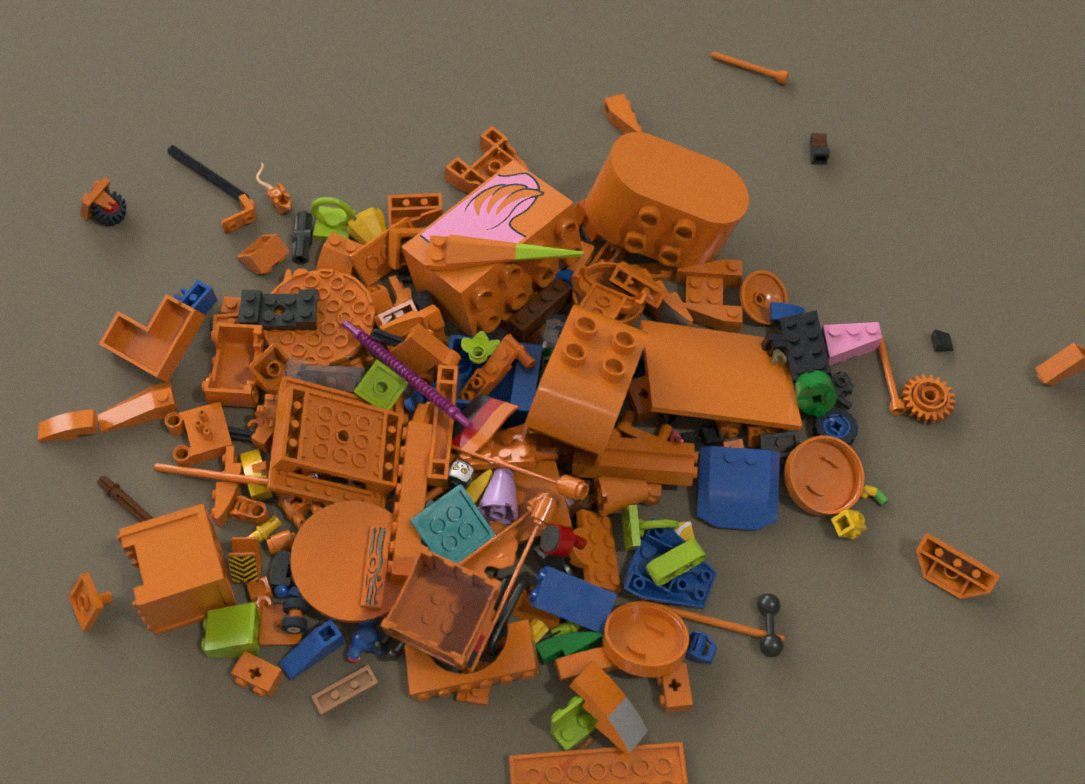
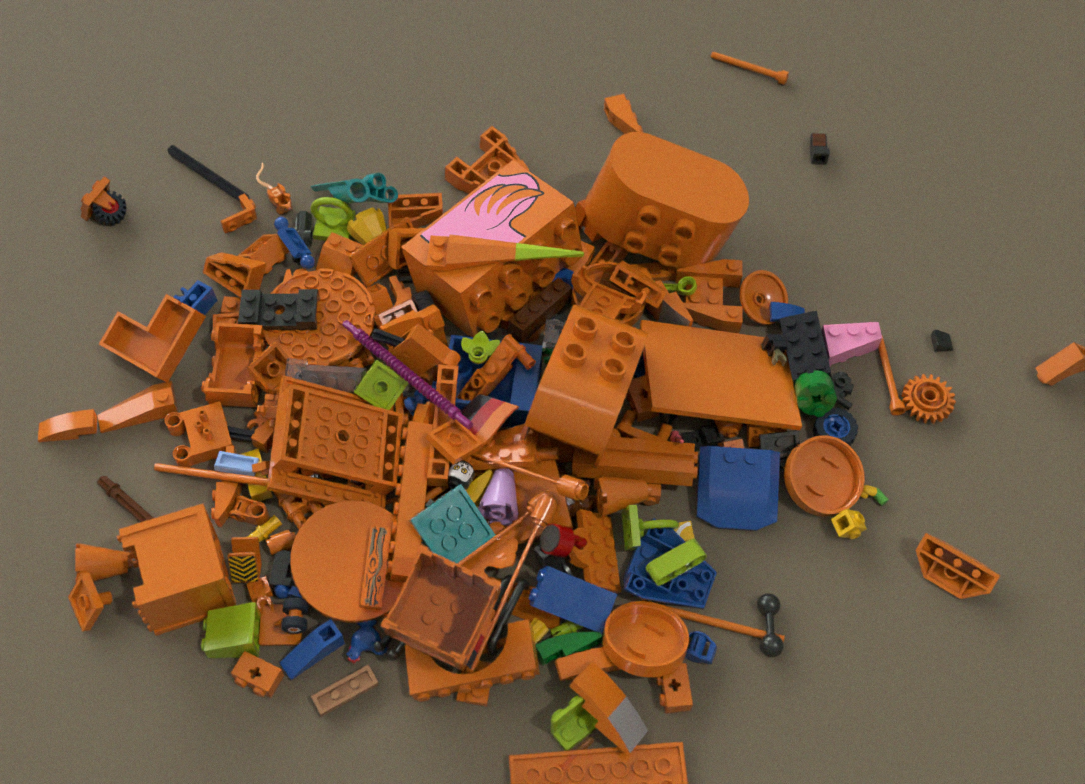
(100, 562): none -> orange cone
(235, 272): none -> orange wedge
(235, 463): none -> light blue tile
(294, 243): none -> blue plate
(361, 190): none -> teal panel
(454, 441): none -> orange plate
(679, 288): none -> lime piece

